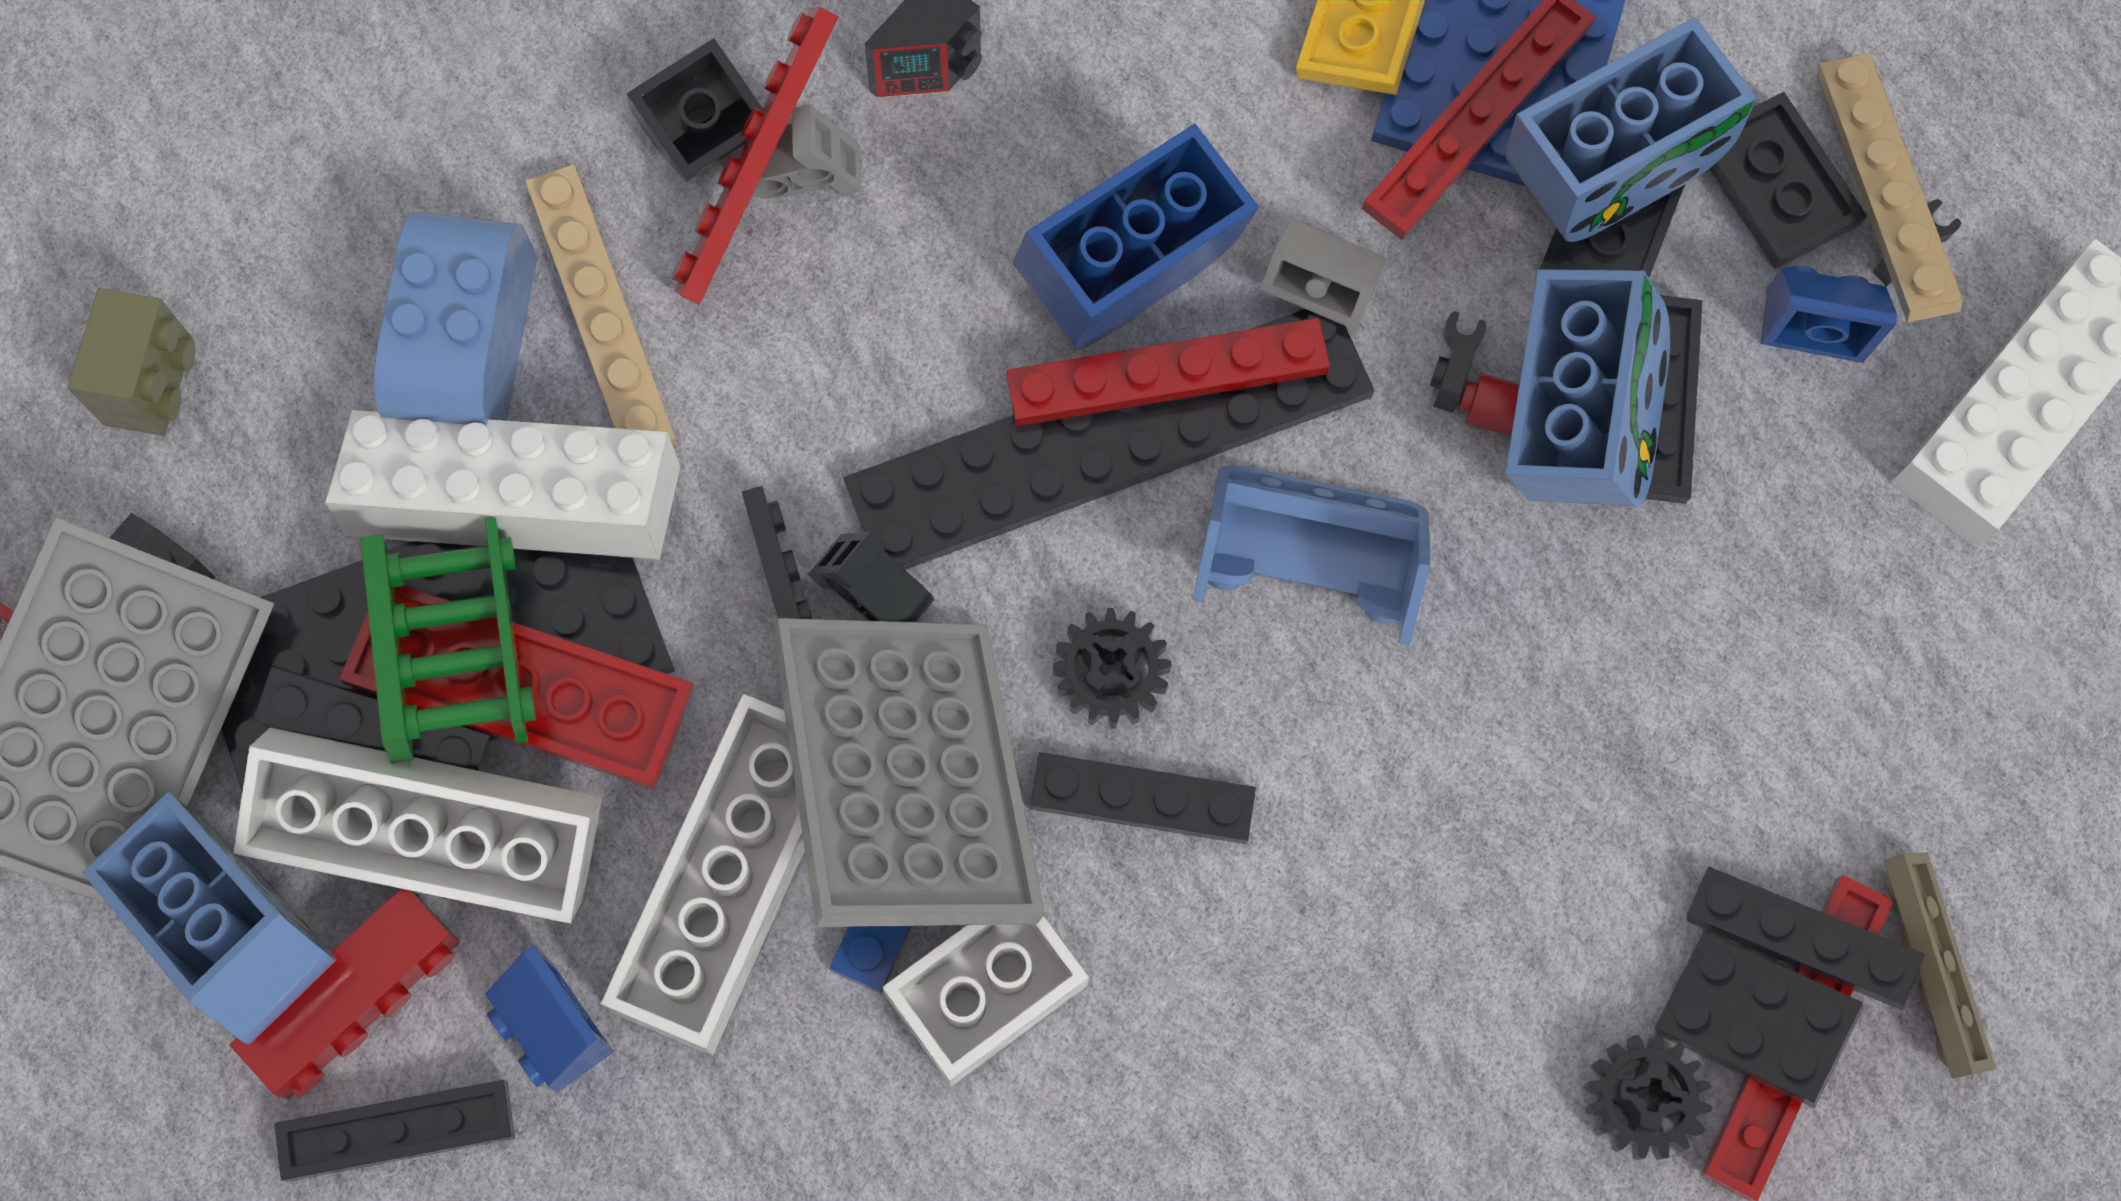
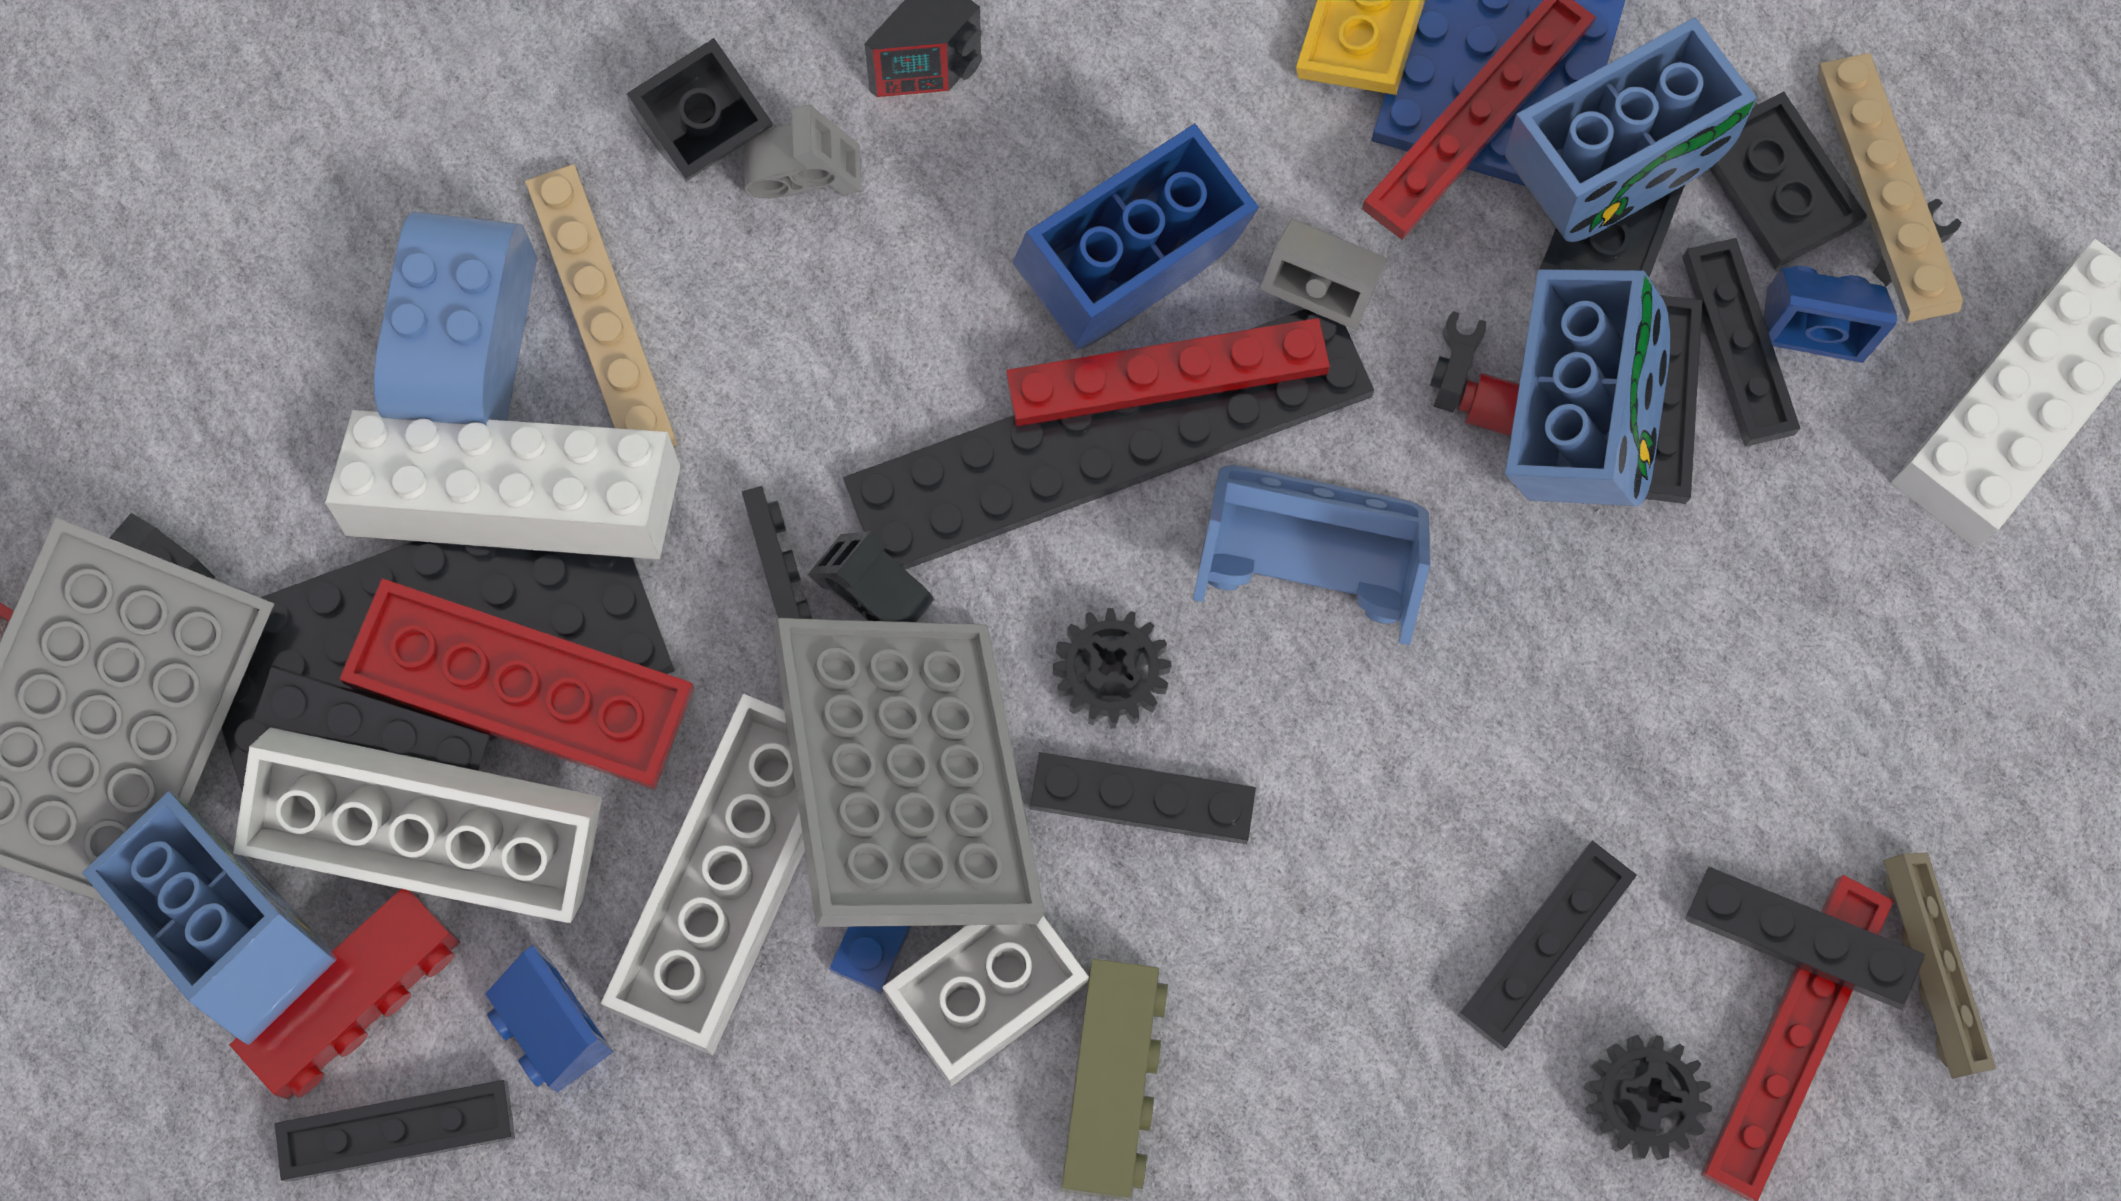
(132, 362): olive brick -> none
(399, 671): green fence -> none
(762, 133): red plate -> none
(1111, 1080): none -> olive brick
(1547, 945): none -> black plate
(1741, 342): none -> black plate
(1759, 1019): black plate -> none

